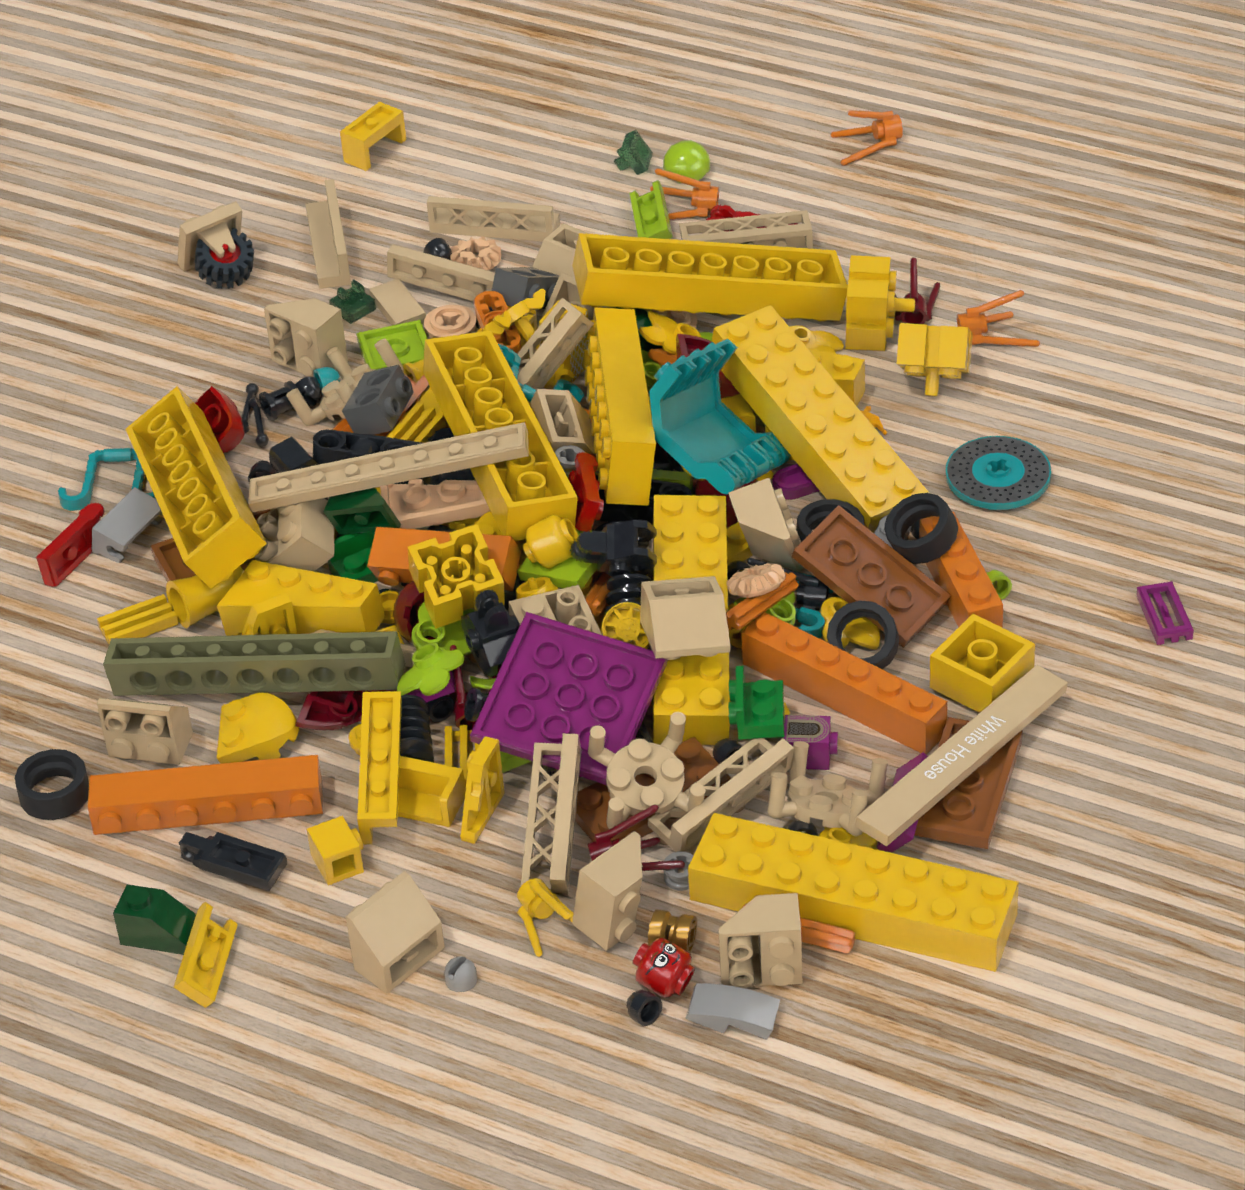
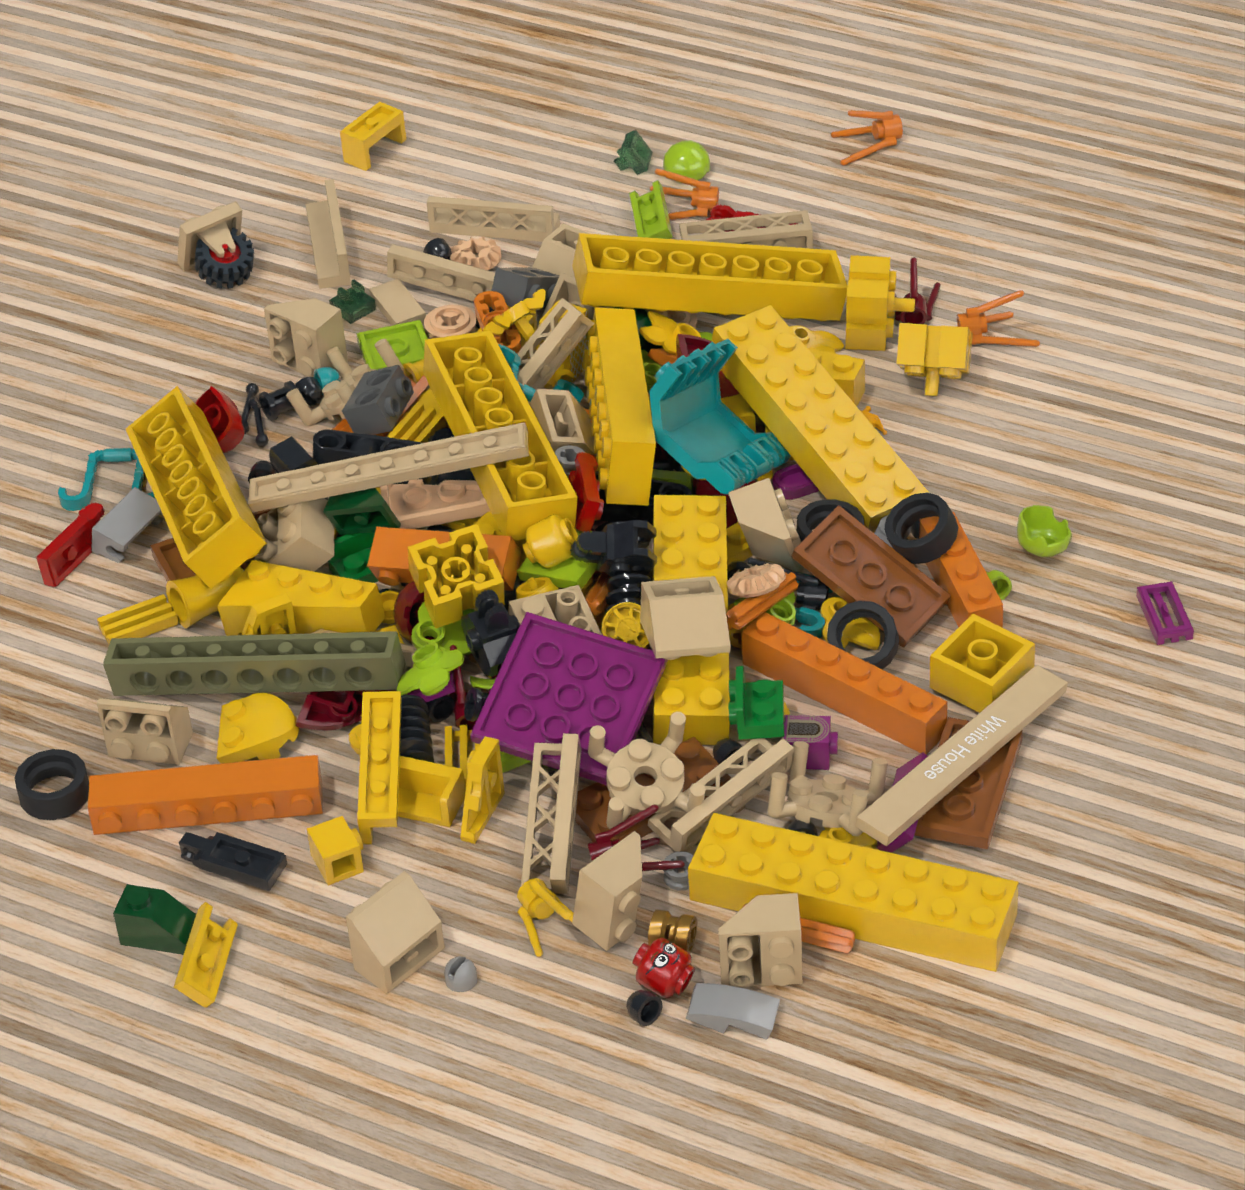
(998, 472): piece -> none
(1041, 532): none -> lime hair

